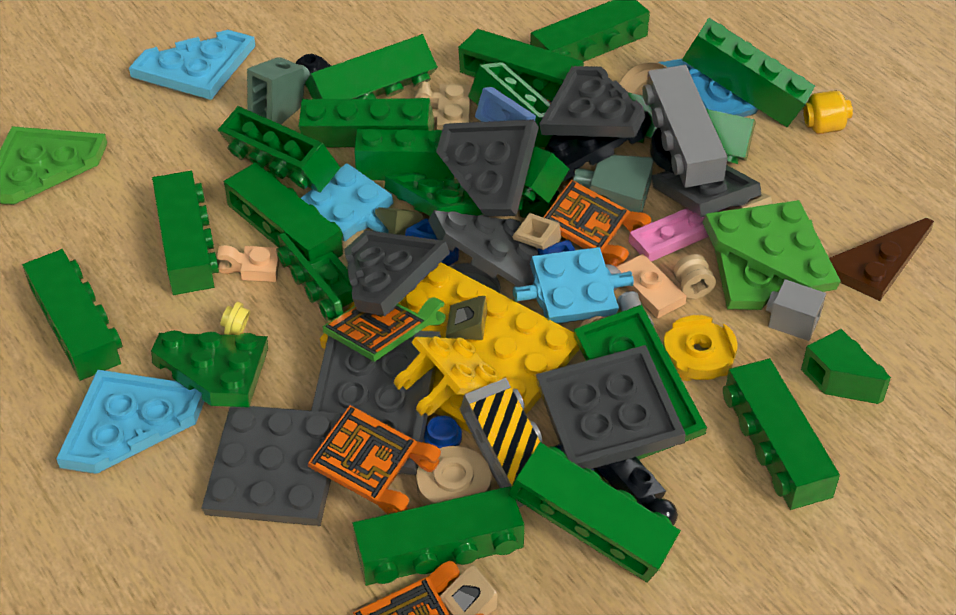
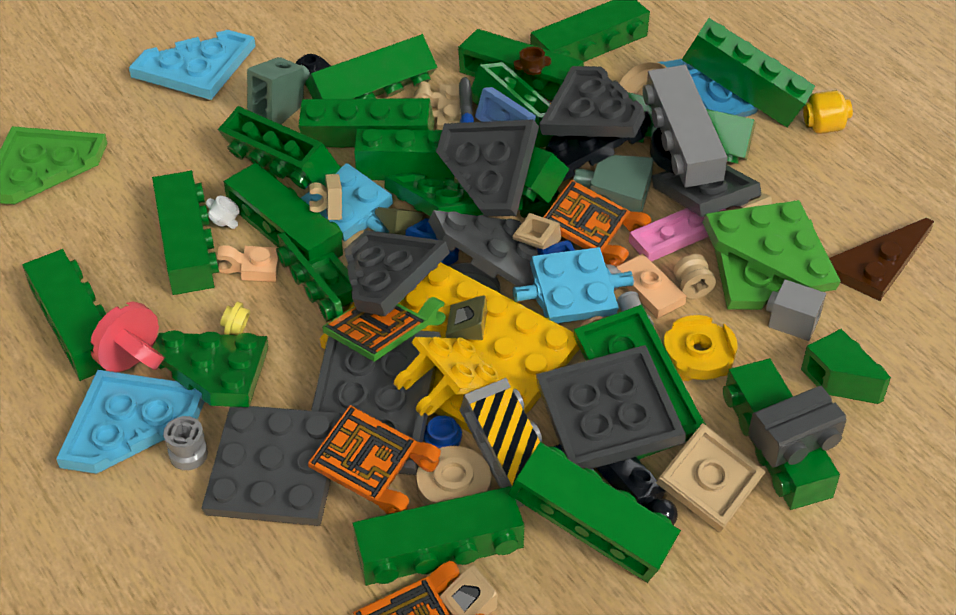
(126, 338): none -> coral tile
(185, 443): none -> light grey wheel
(223, 211): none -> white plate
(331, 197): none -> tan tile
(465, 96): none -> dark grey piece
(532, 60): none -> reddish brown plate
(710, 477): none -> tan tile
(797, 427): none -> dark grey brick

